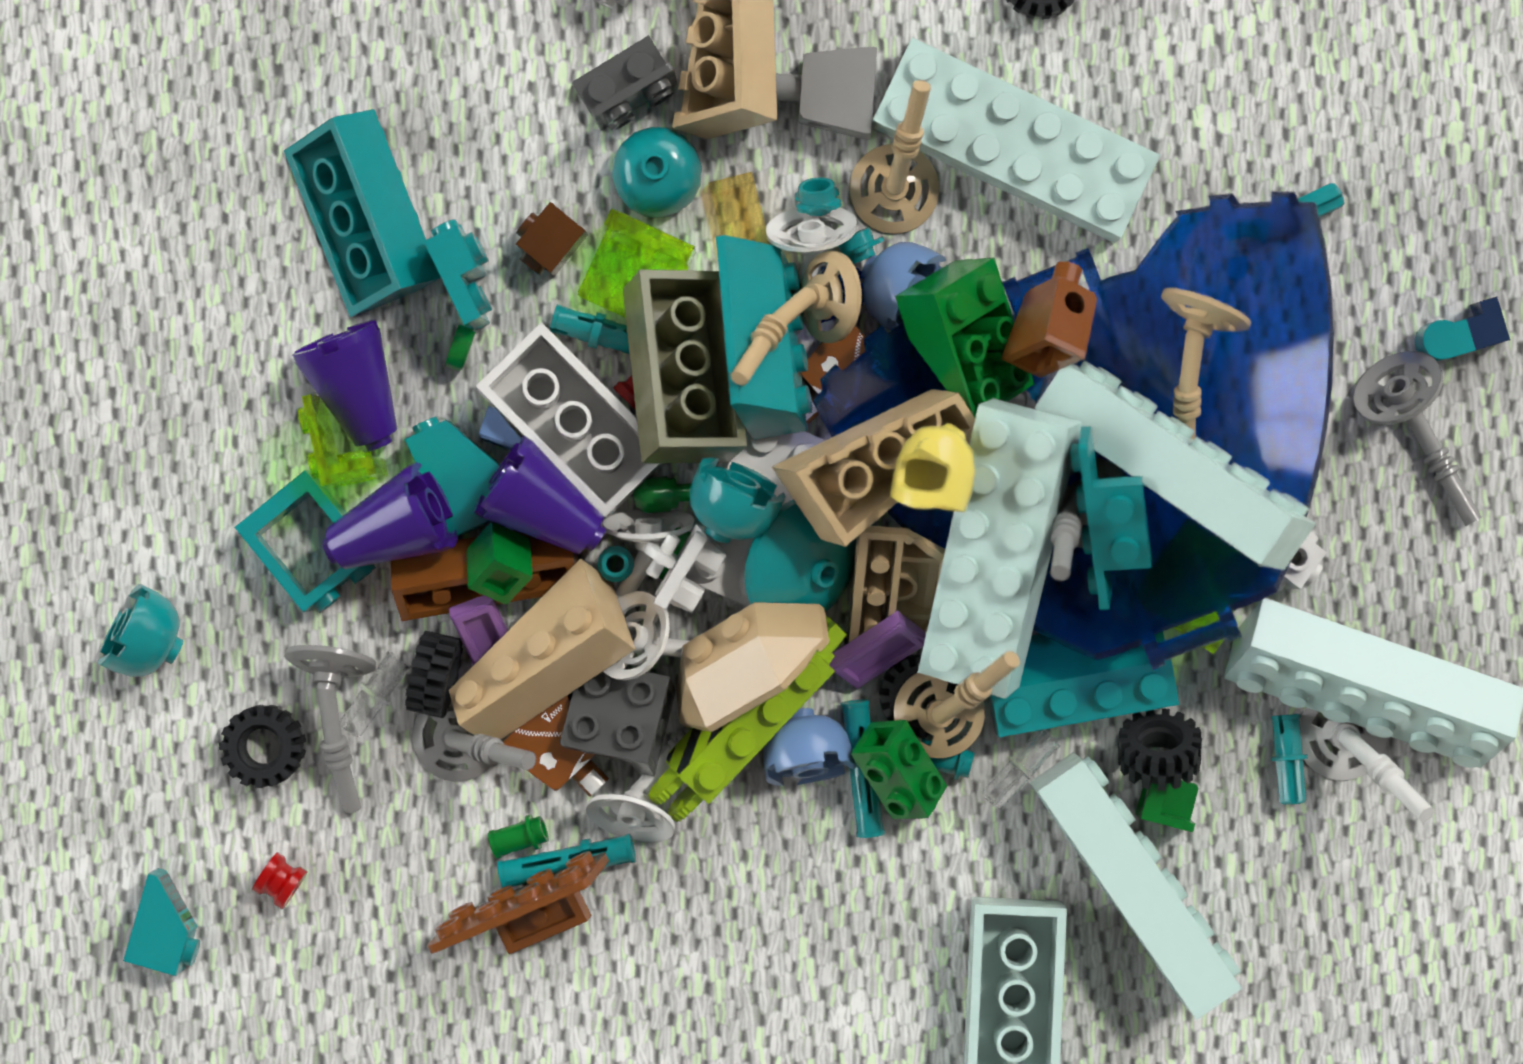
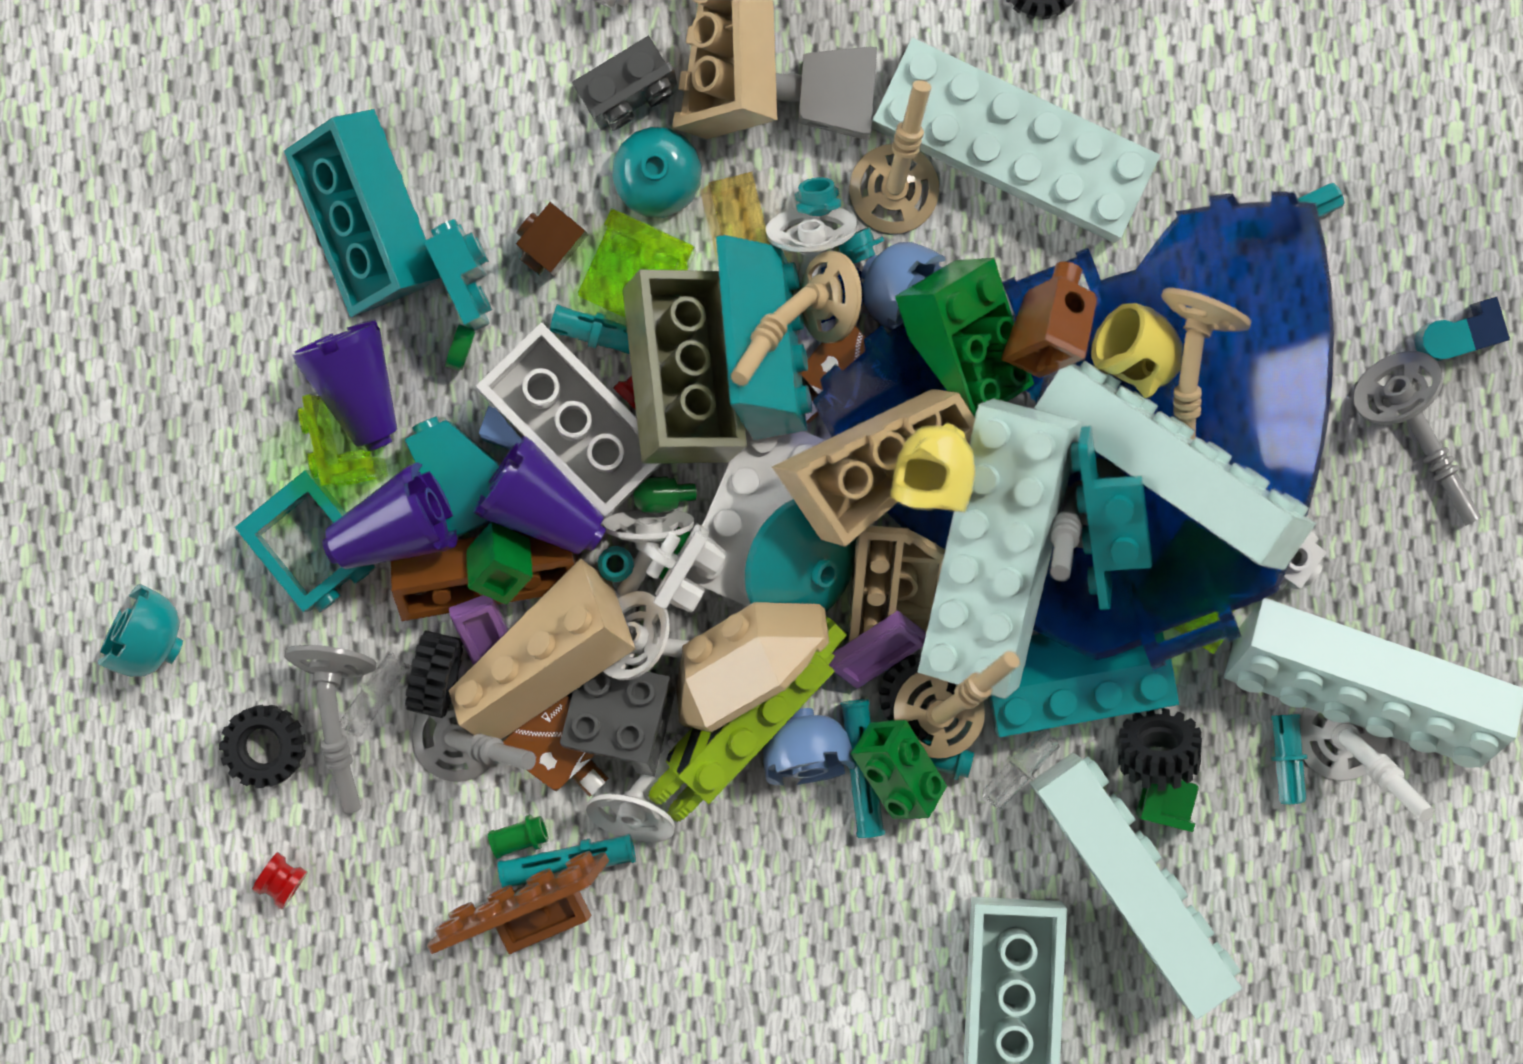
(162, 928): teal slope -> none
(733, 501): teal cylinder -> none
(1138, 348): none -> light yellow piece

